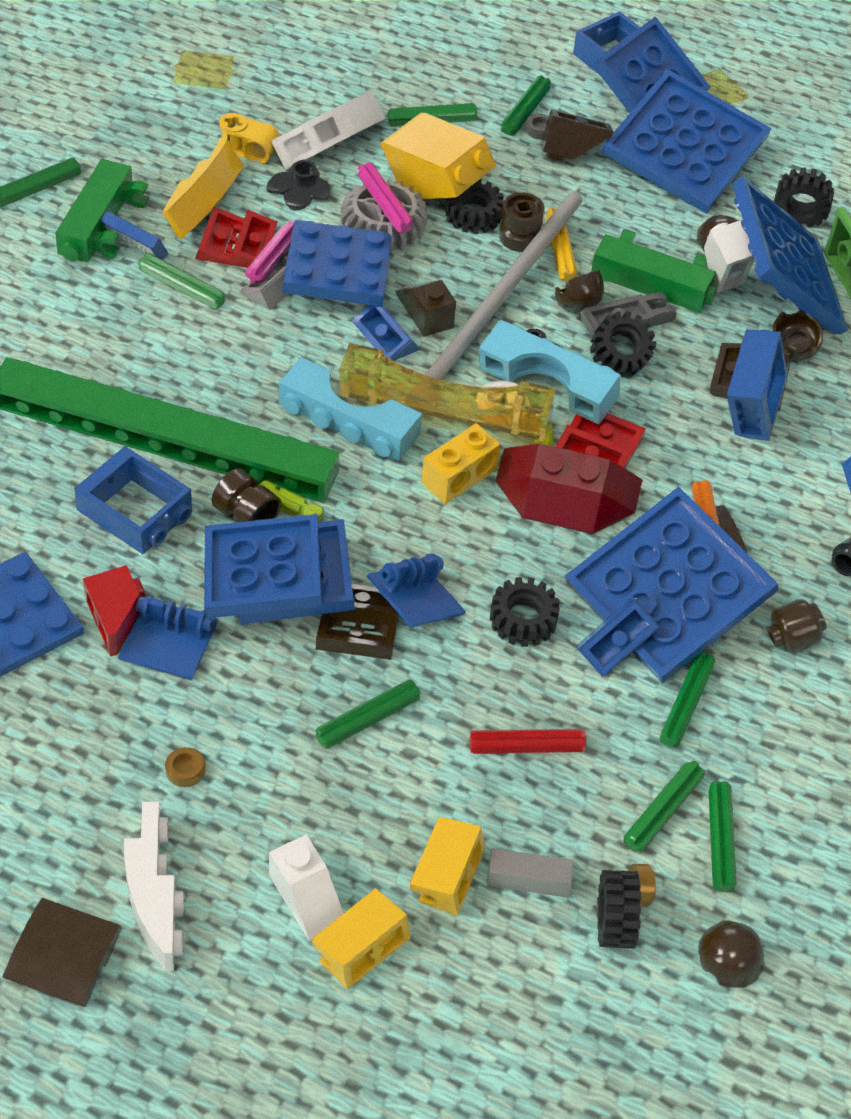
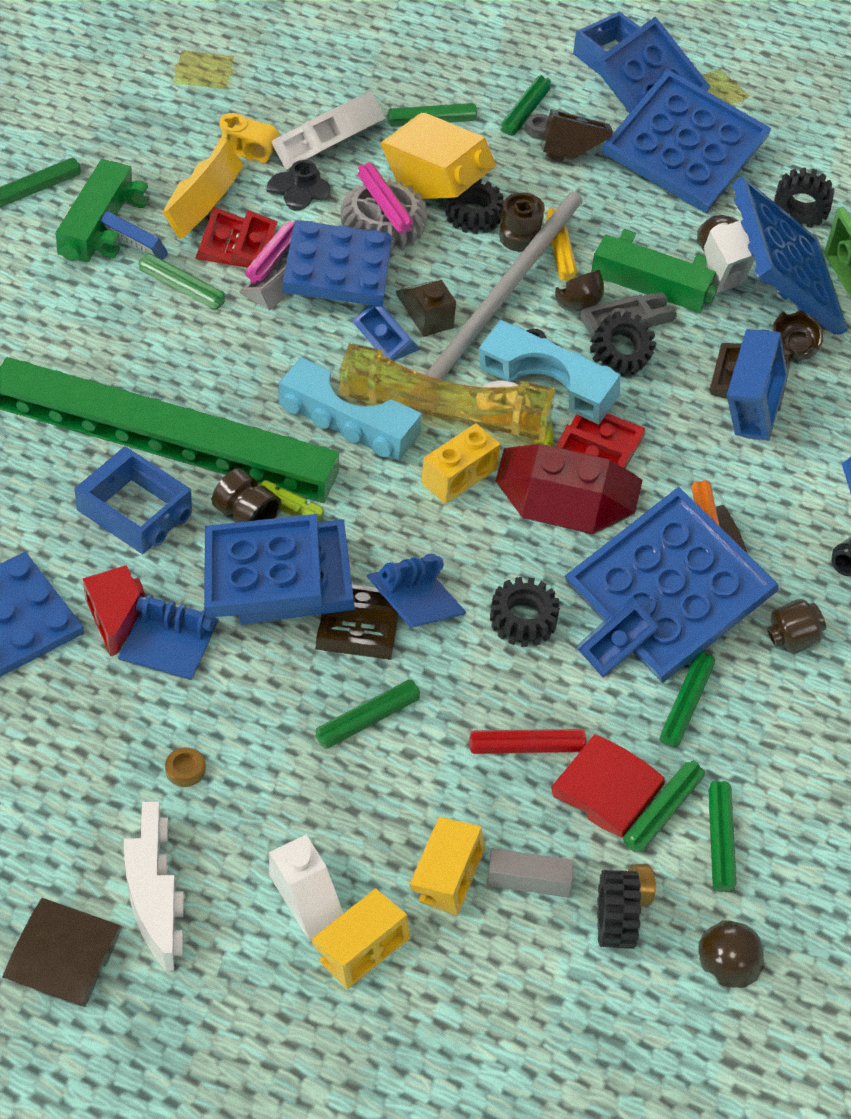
(608, 785): none -> red slope

